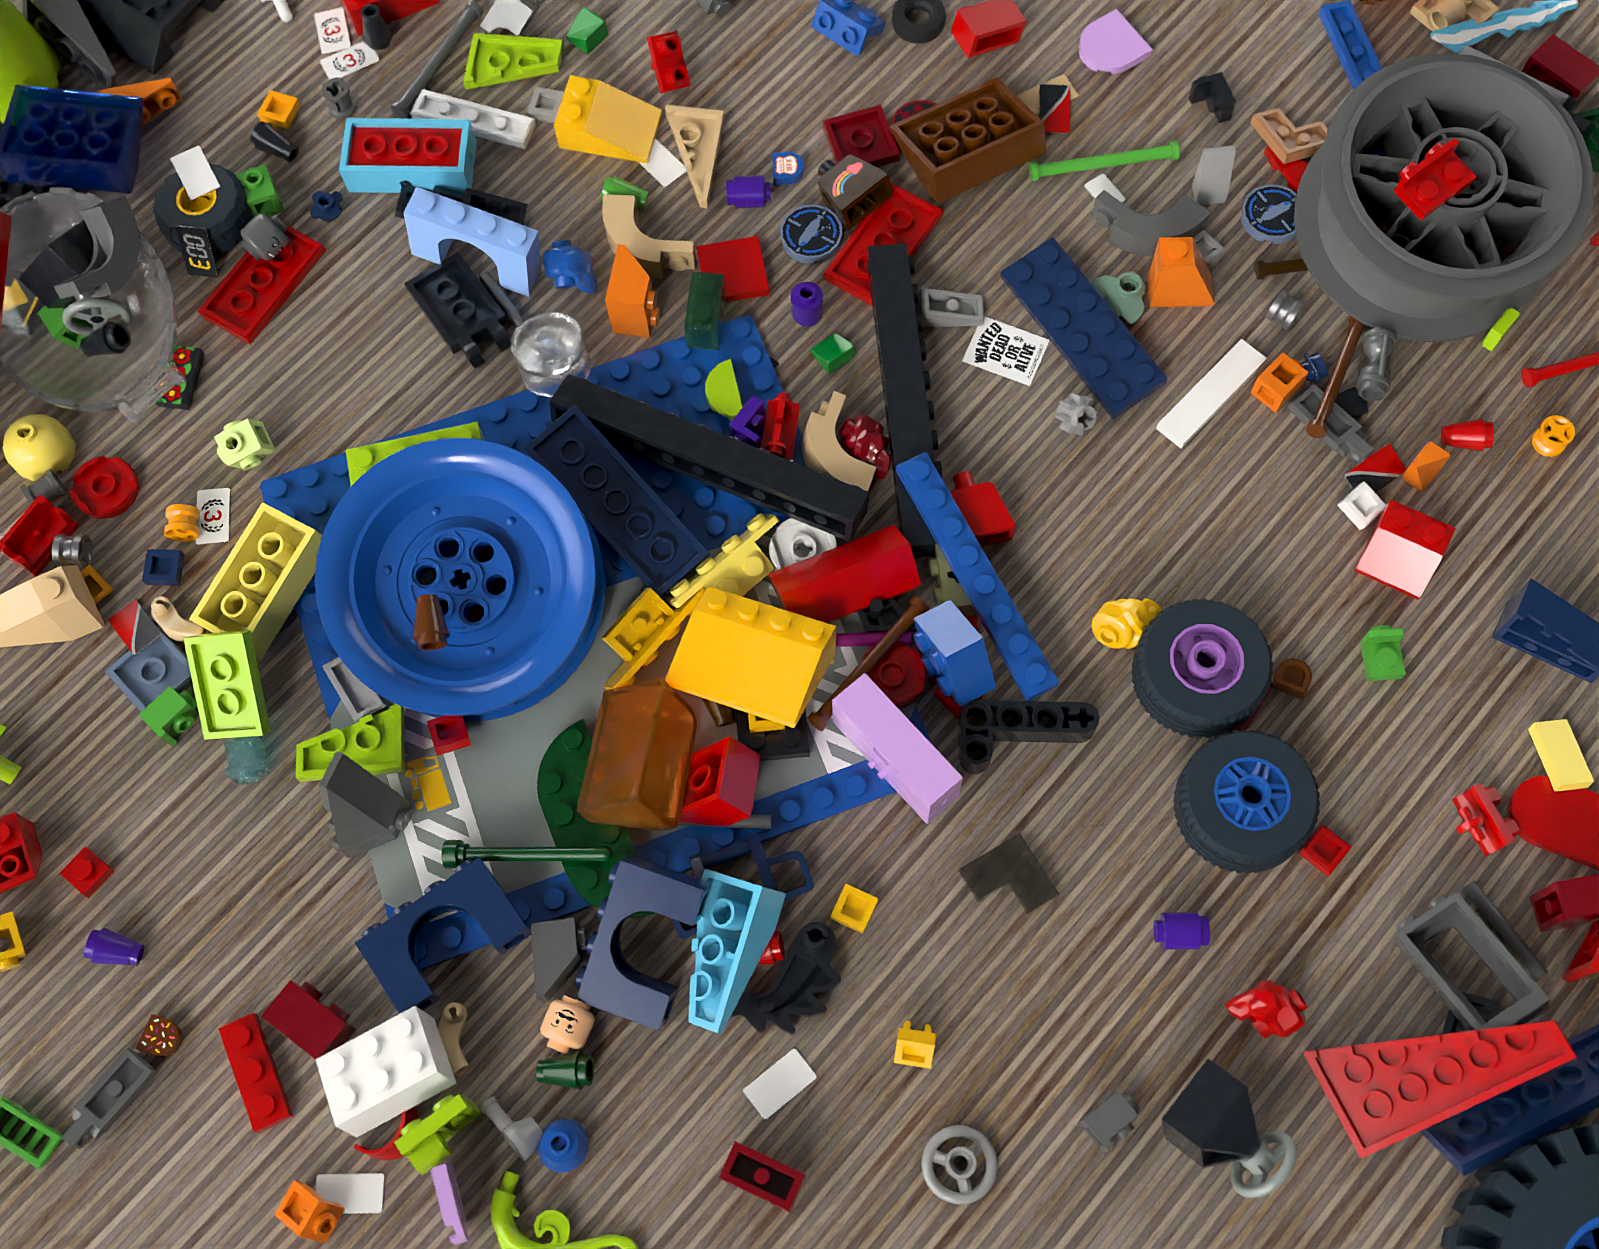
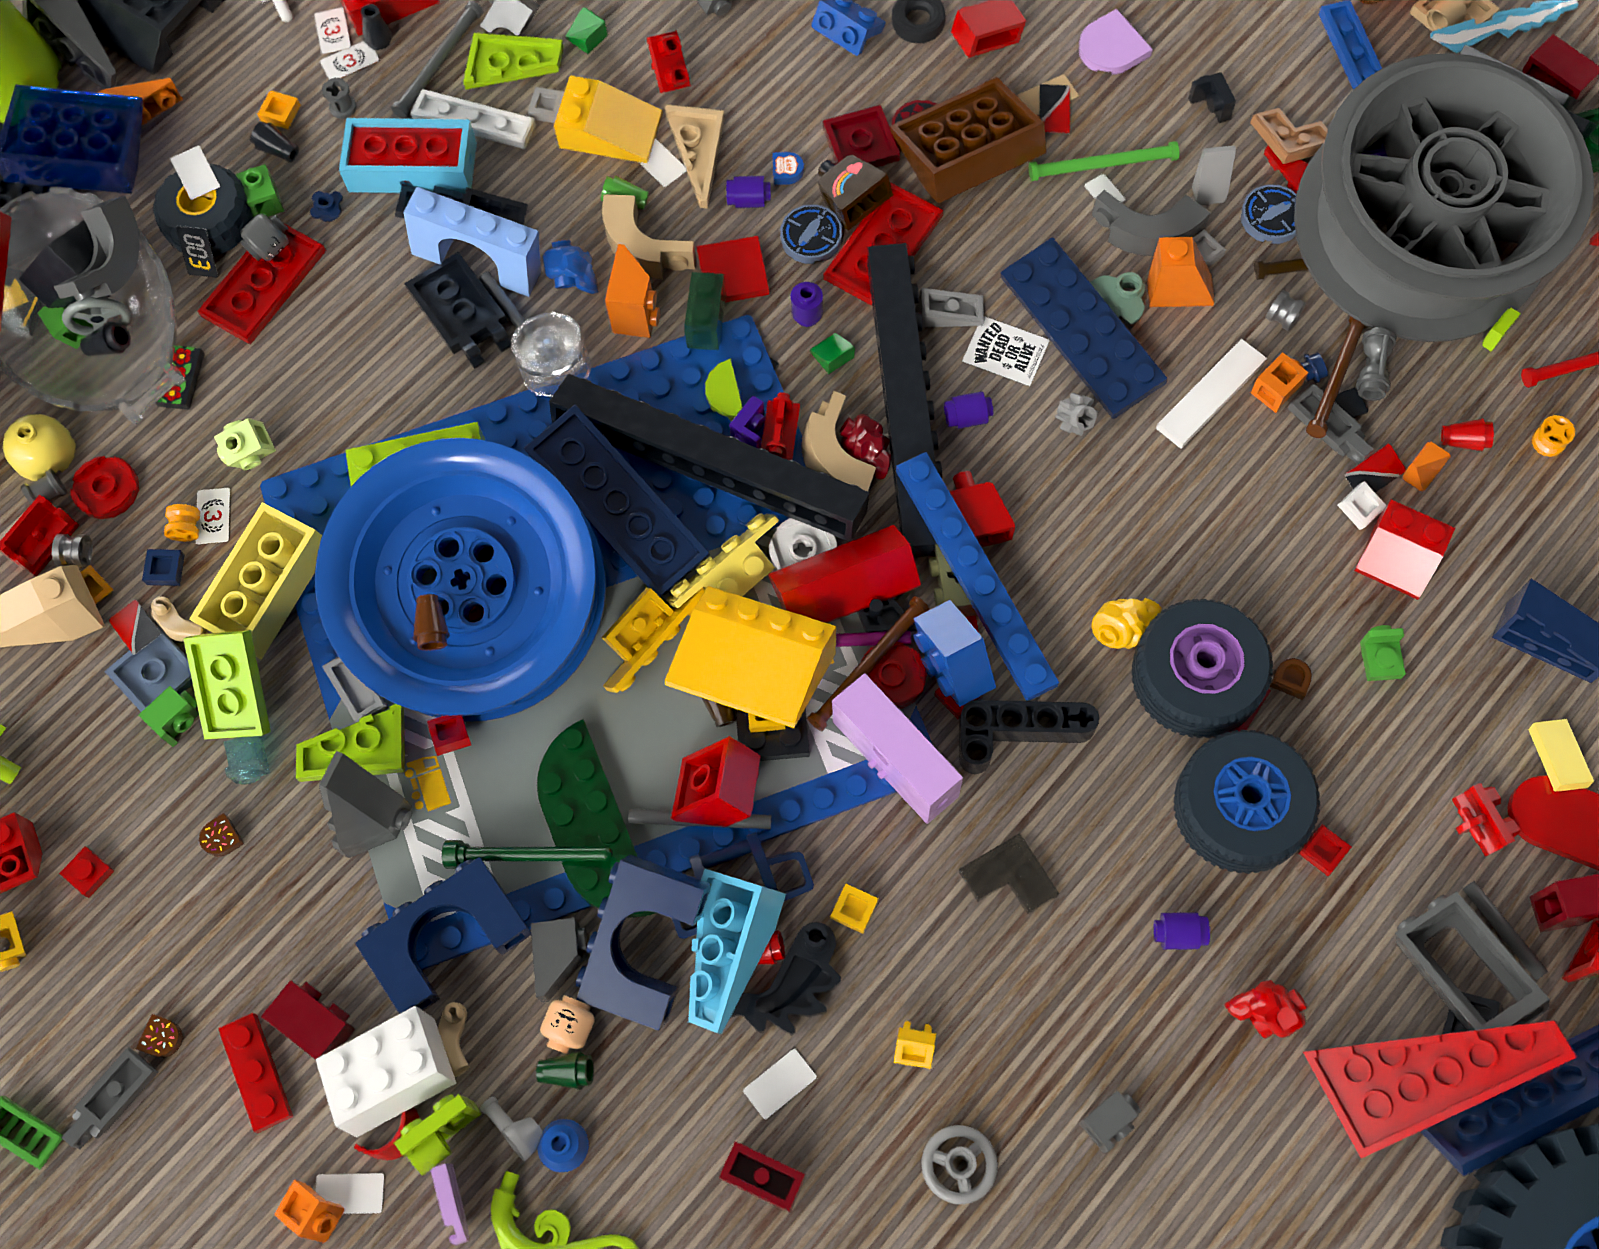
(112, 948): dark purple cone -> none
(220, 837): none -> reddish brown tile
(639, 757): clear orange windscreen -> none
(968, 410): none -> dark purple brick
(1217, 1126): black piece -> none
(1433, 180): red bracket -> none

